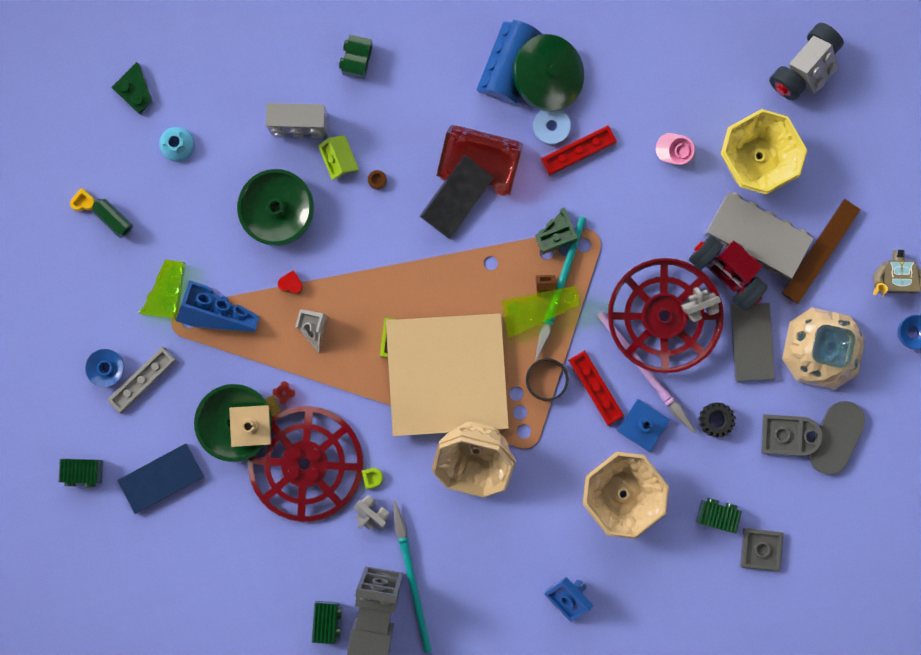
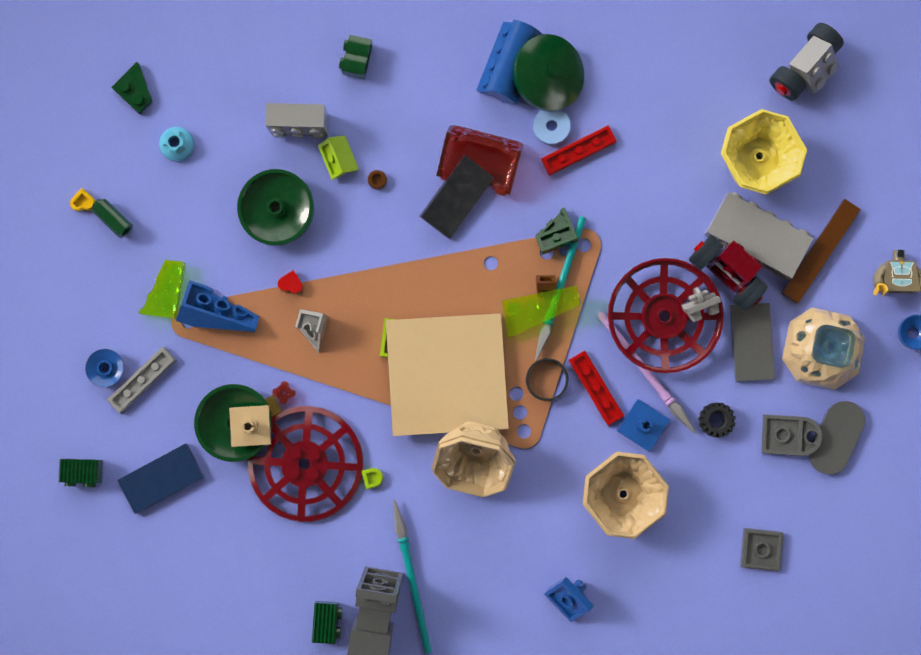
(376, 519): light grey hips -> none
(675, 149): bright pink cap -> none
(719, 516): dark green brick -> none

